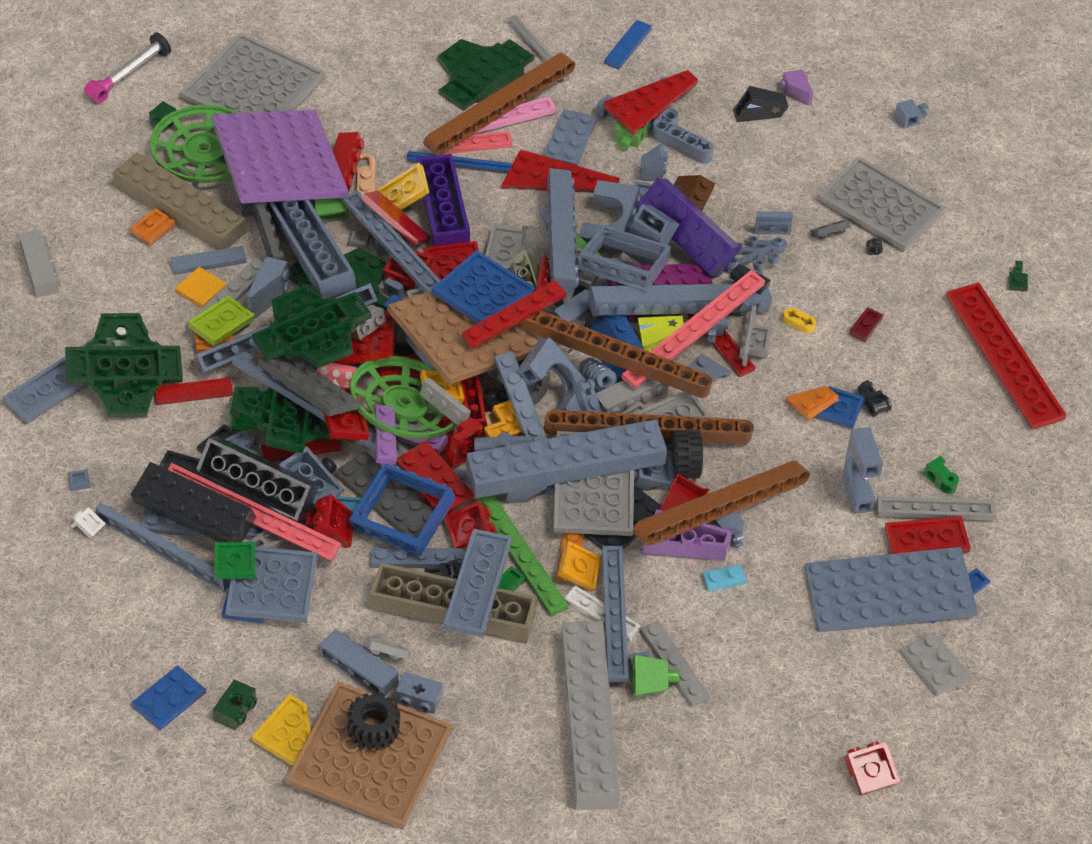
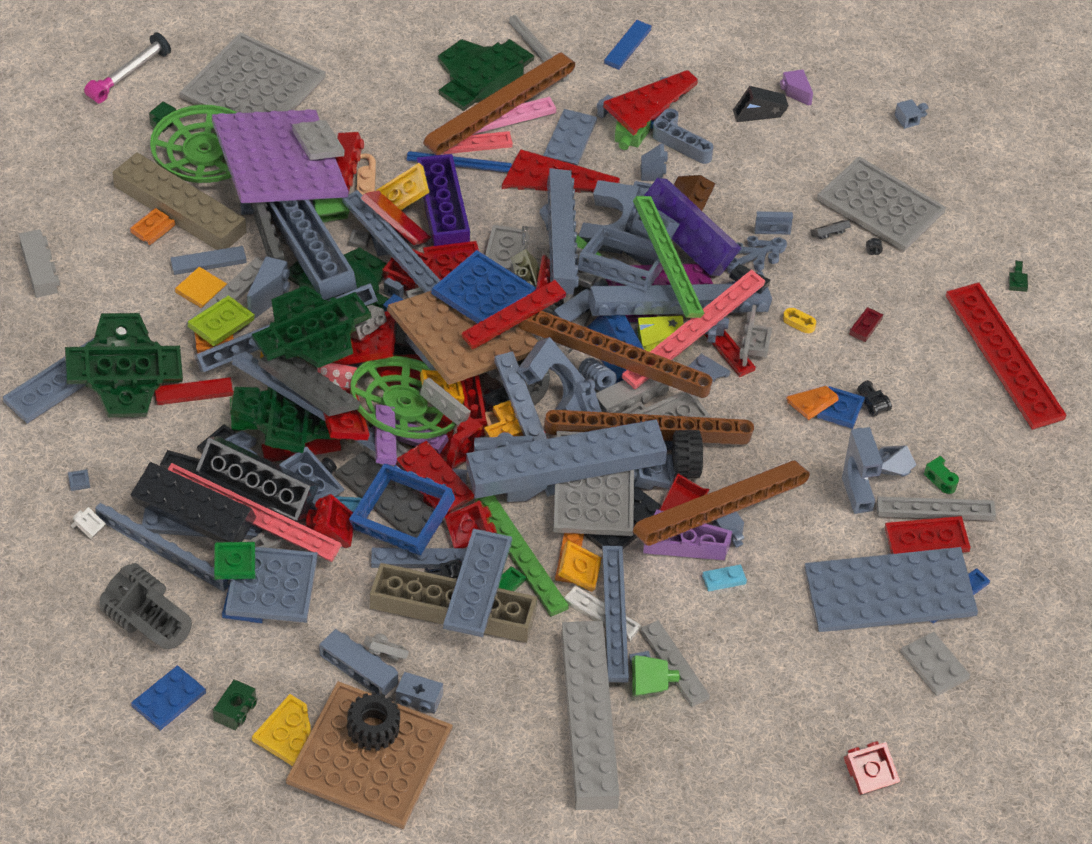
(138, 602): none -> dark grey connector
(318, 140): none -> light grey plate
(668, 257): none -> bright green plate
(896, 460): none -> slope

